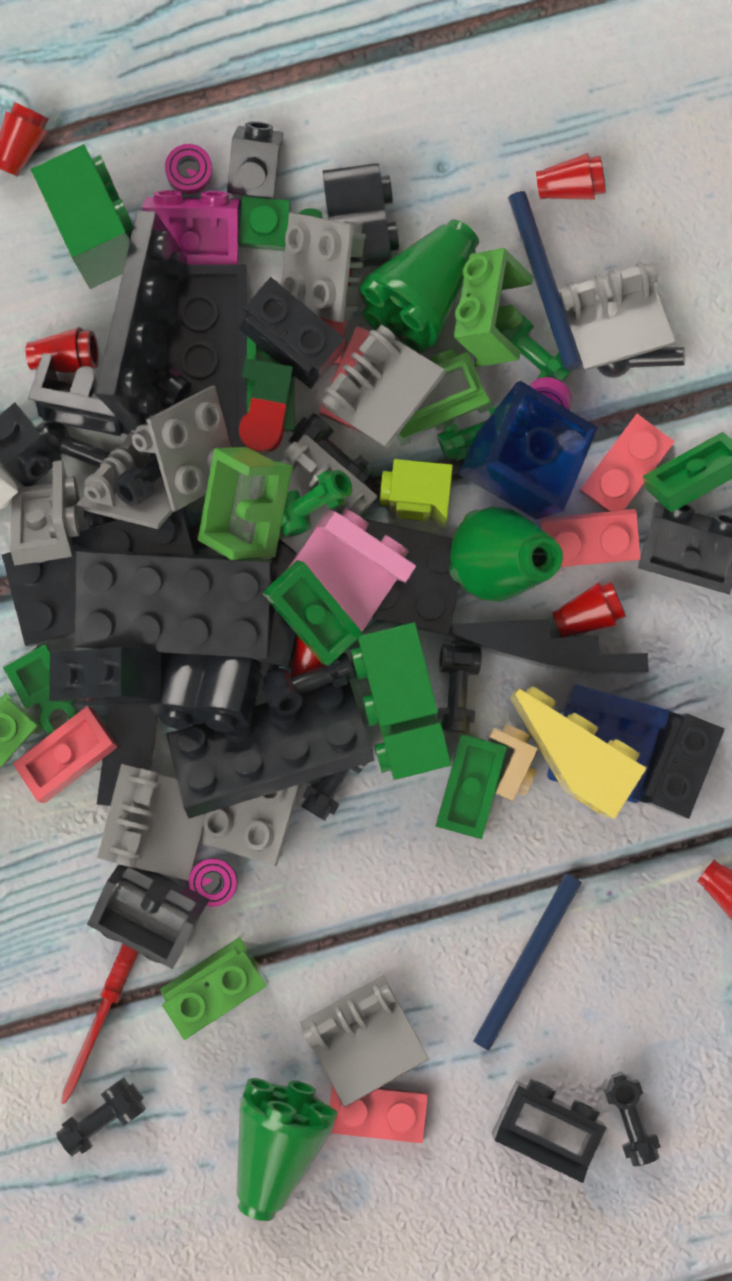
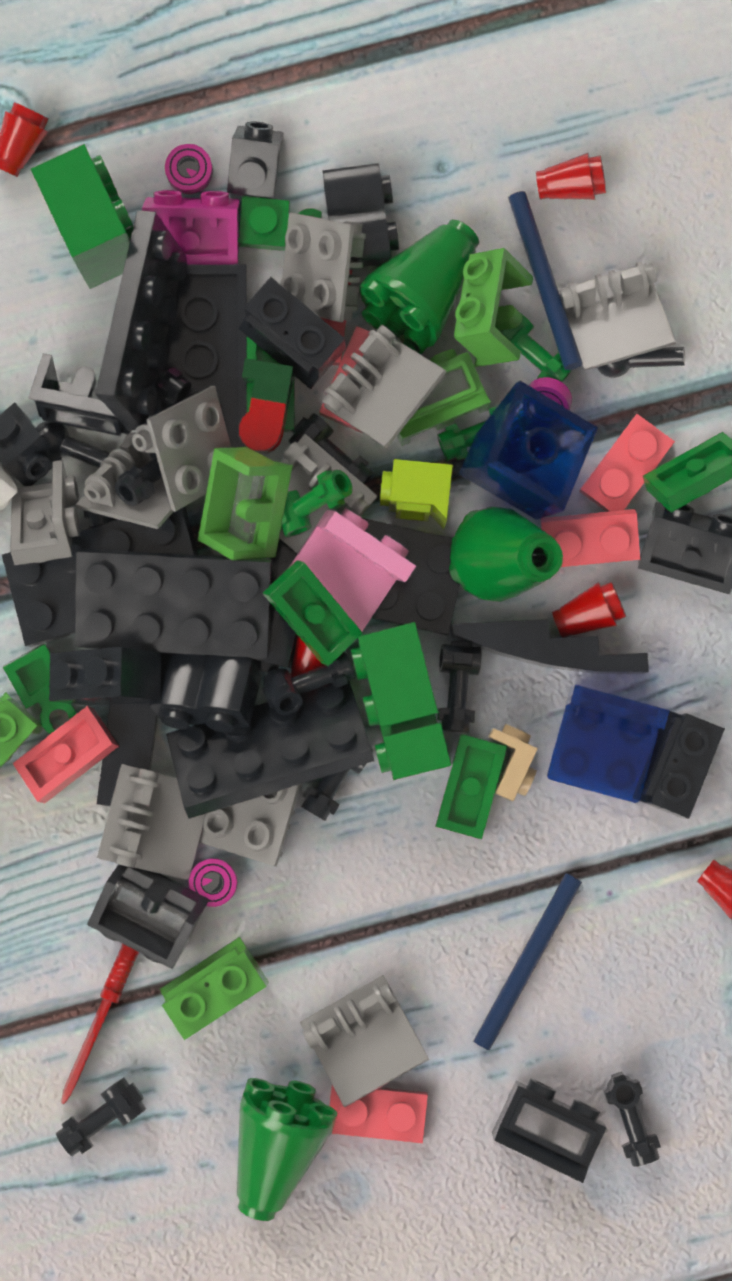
(69, 350): red cone -> none
(582, 763): light yellow slope -> none

